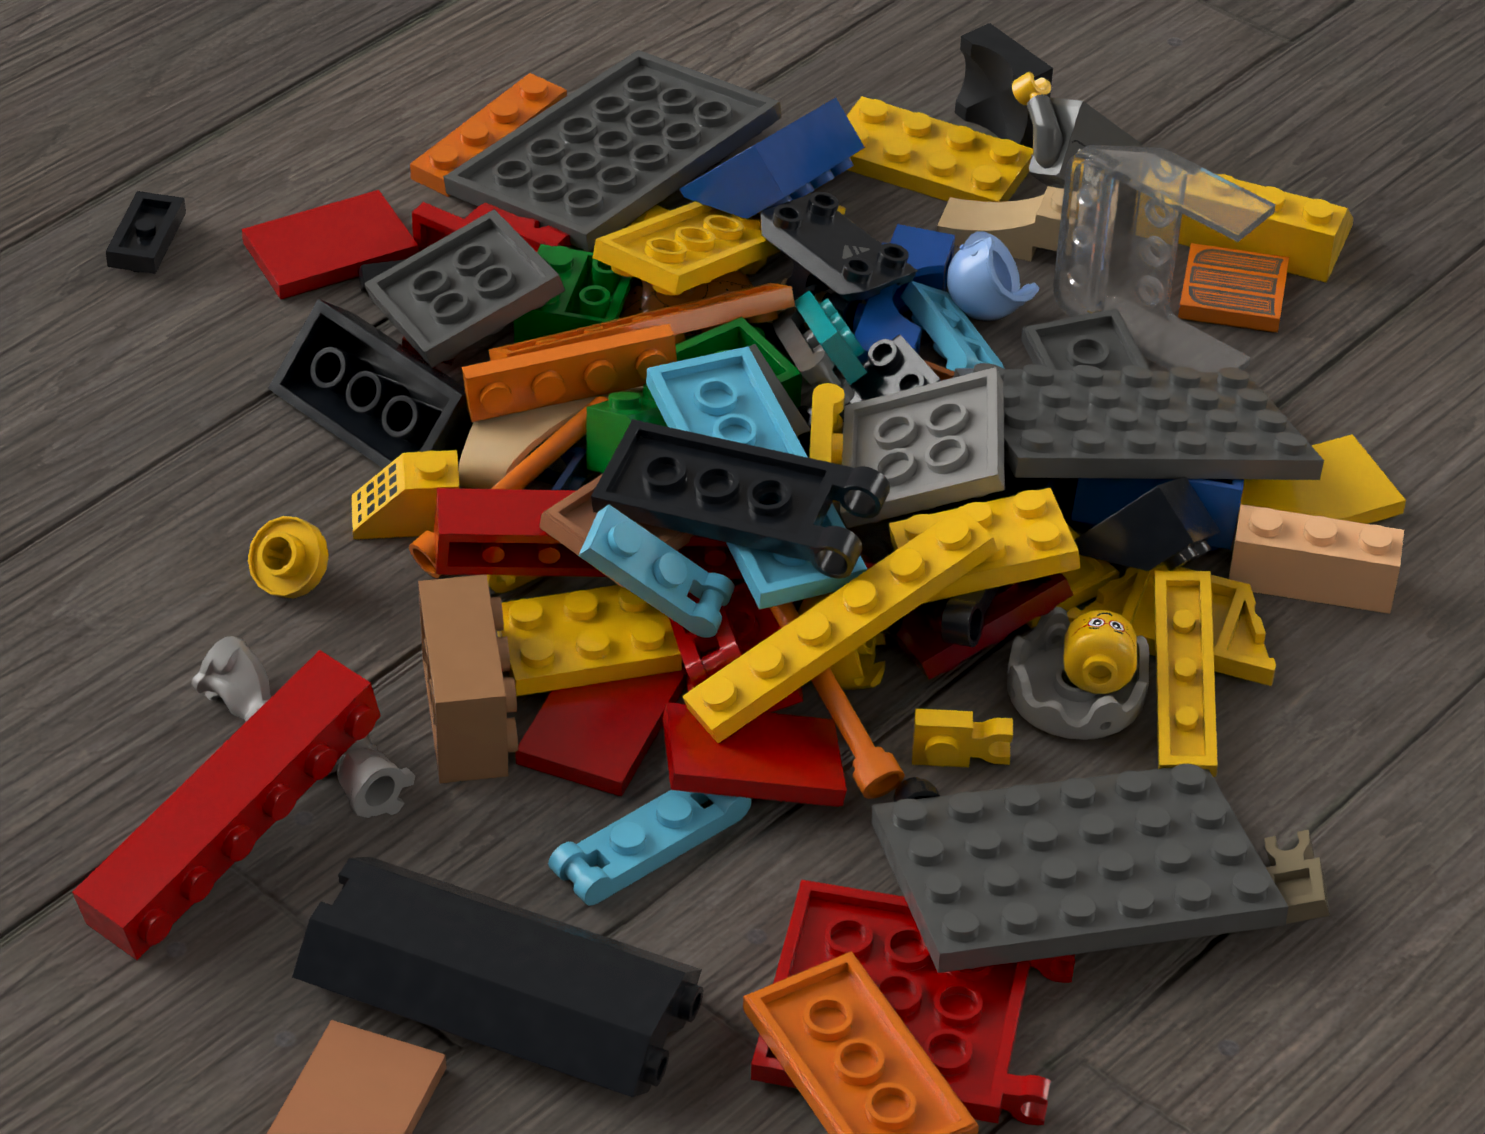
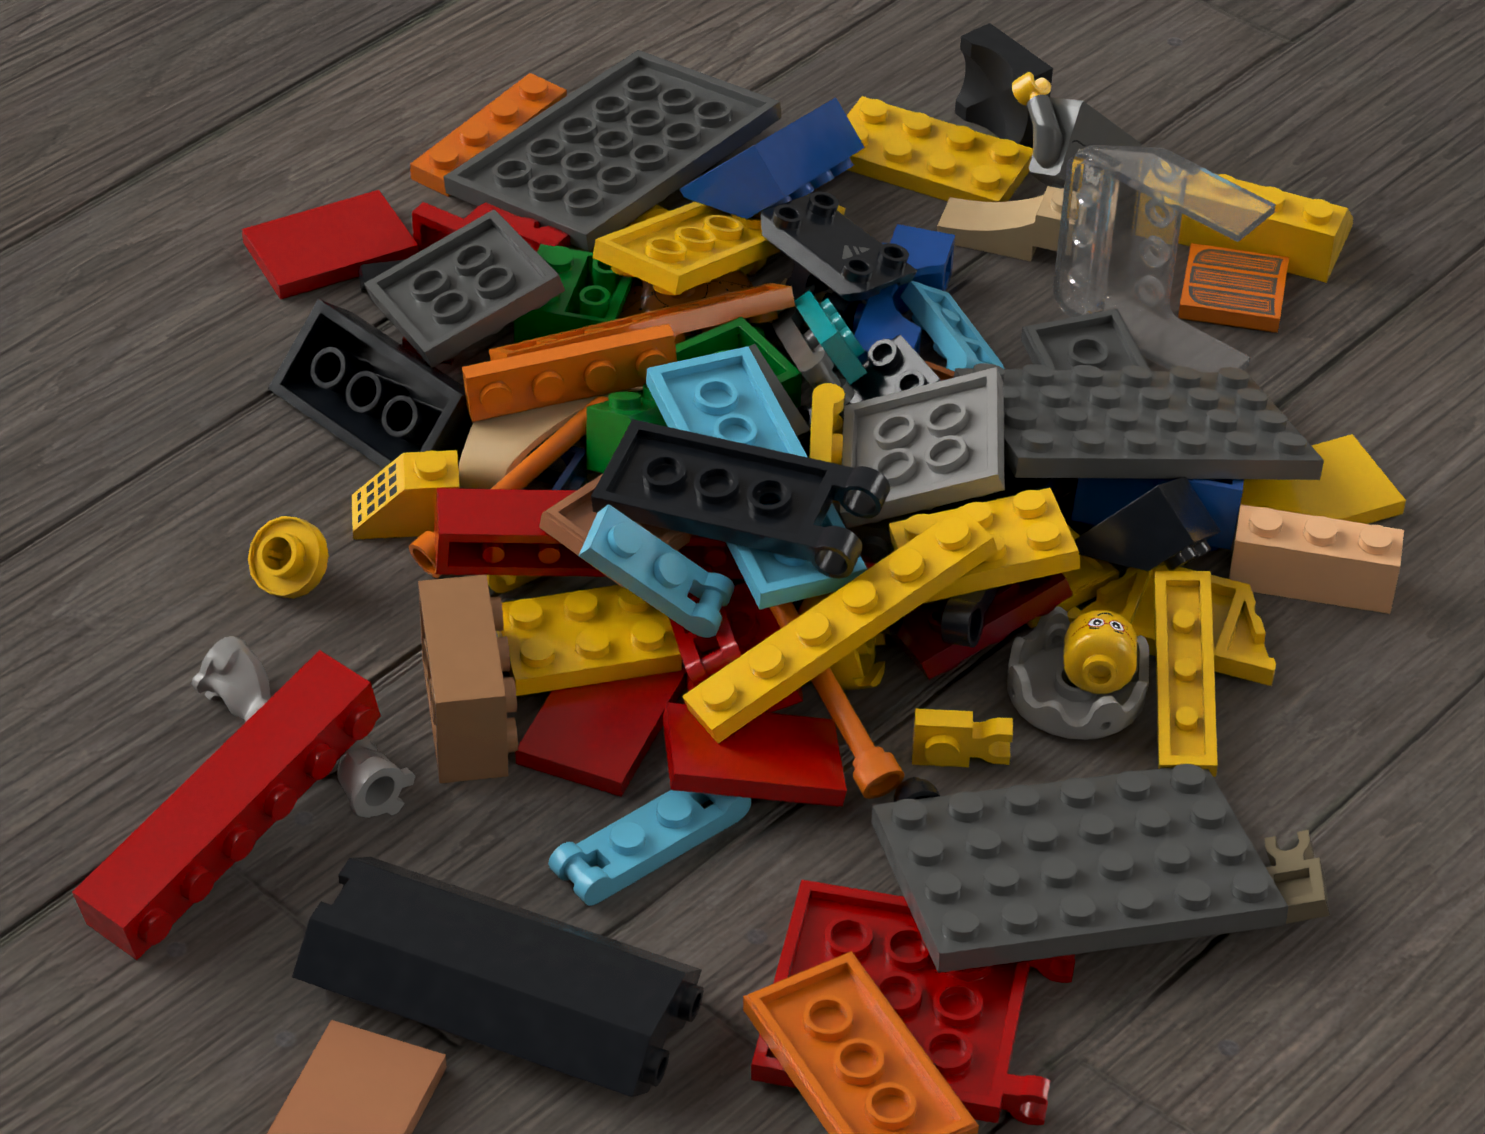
(145, 232): black plate -> none
(986, 279): light blue helmet -> none

